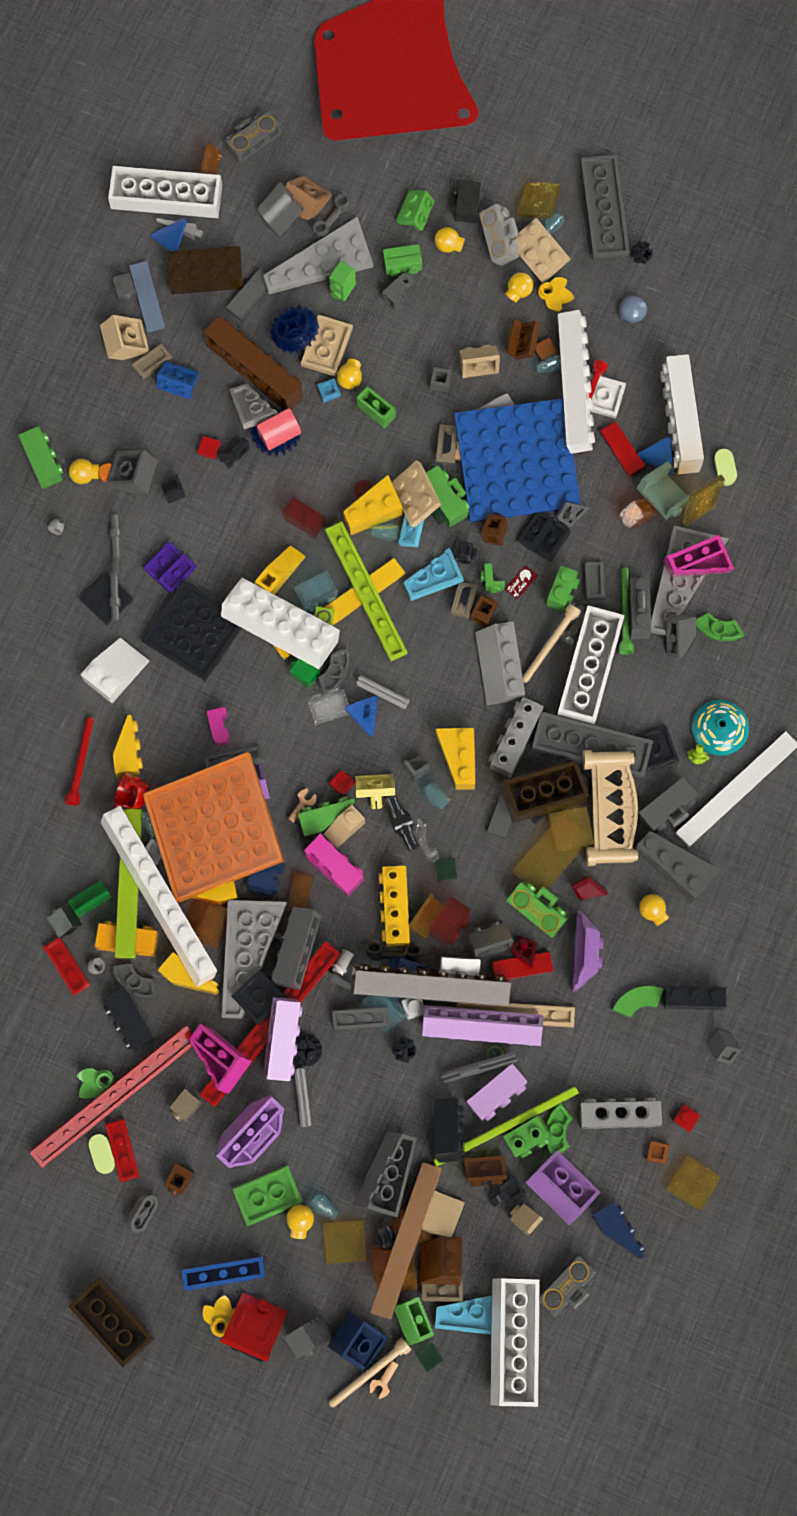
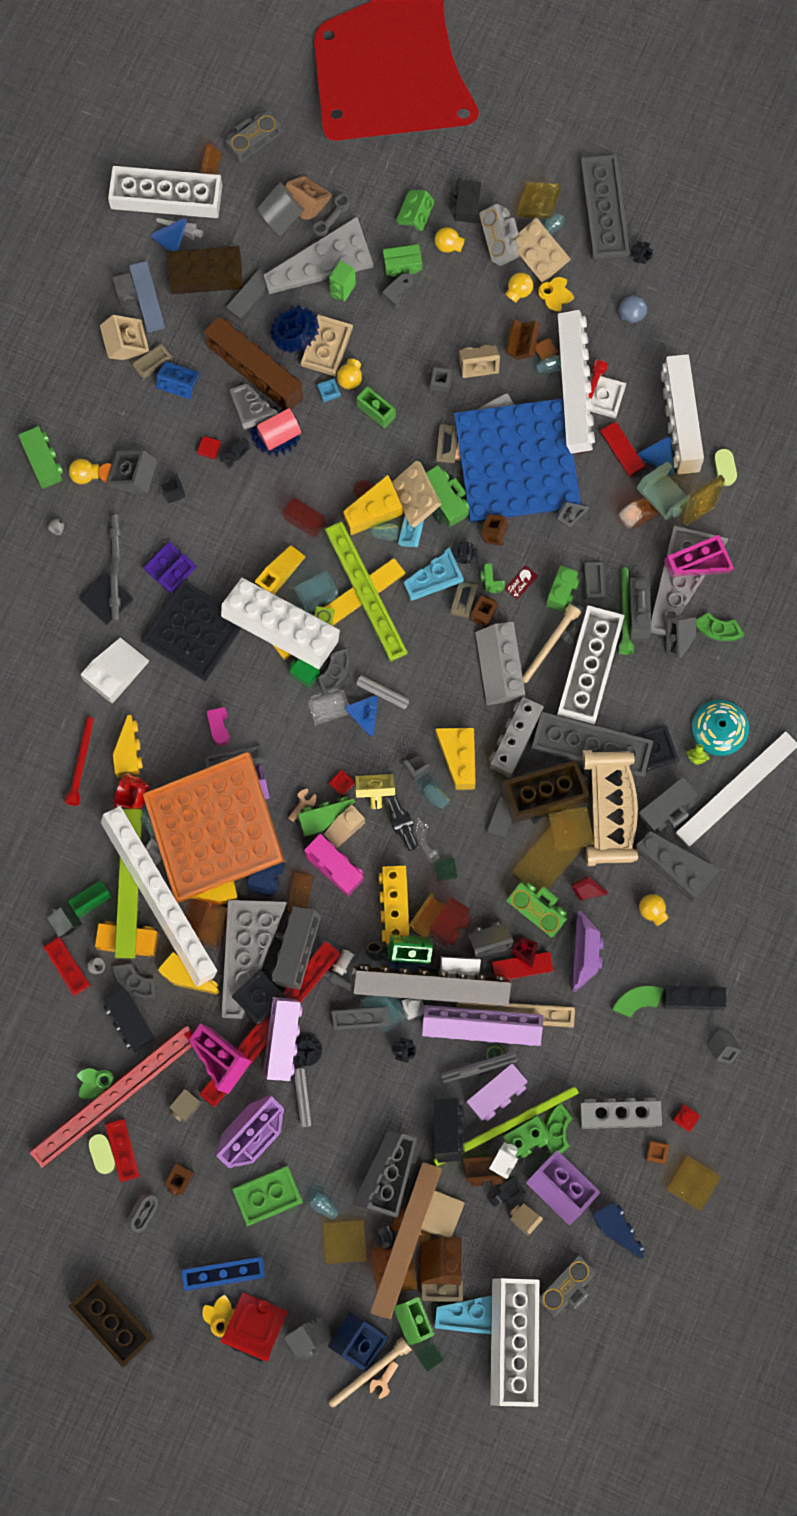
(300, 1220): yellow piece -> none
(410, 949): none -> green brick
(505, 1160): none -> white brick
(544, 536): black slope -> none

